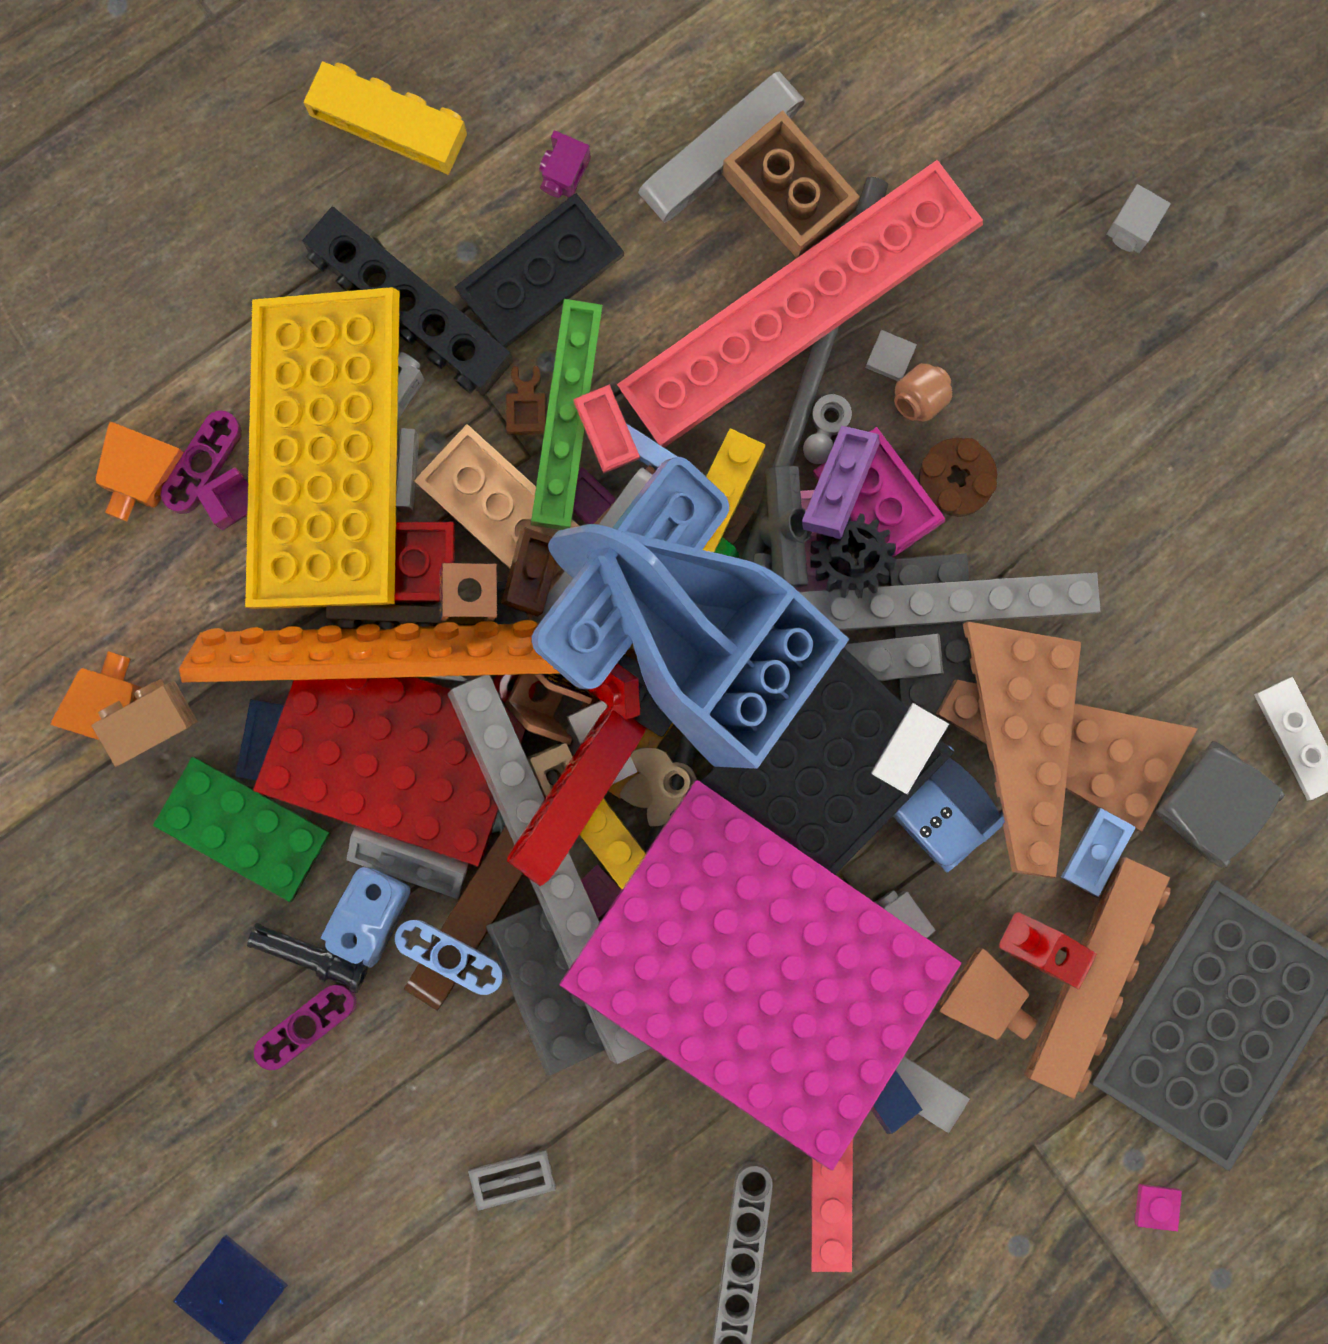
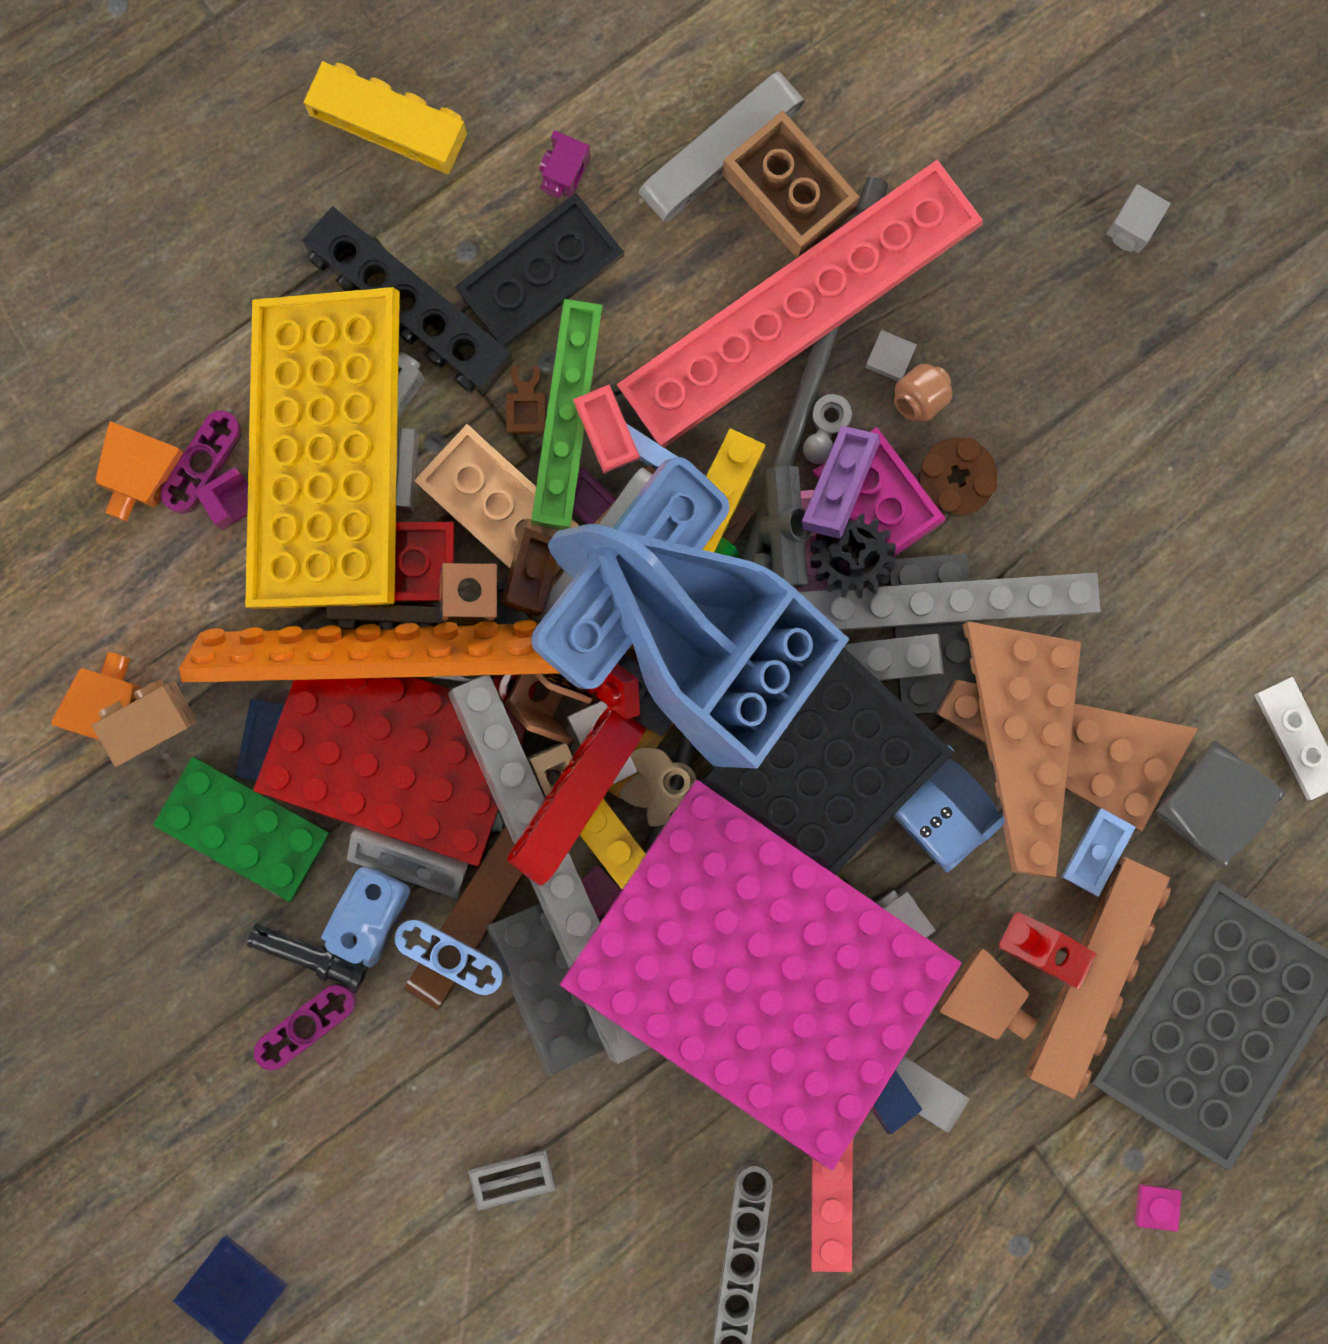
(909, 748): white tile -> none

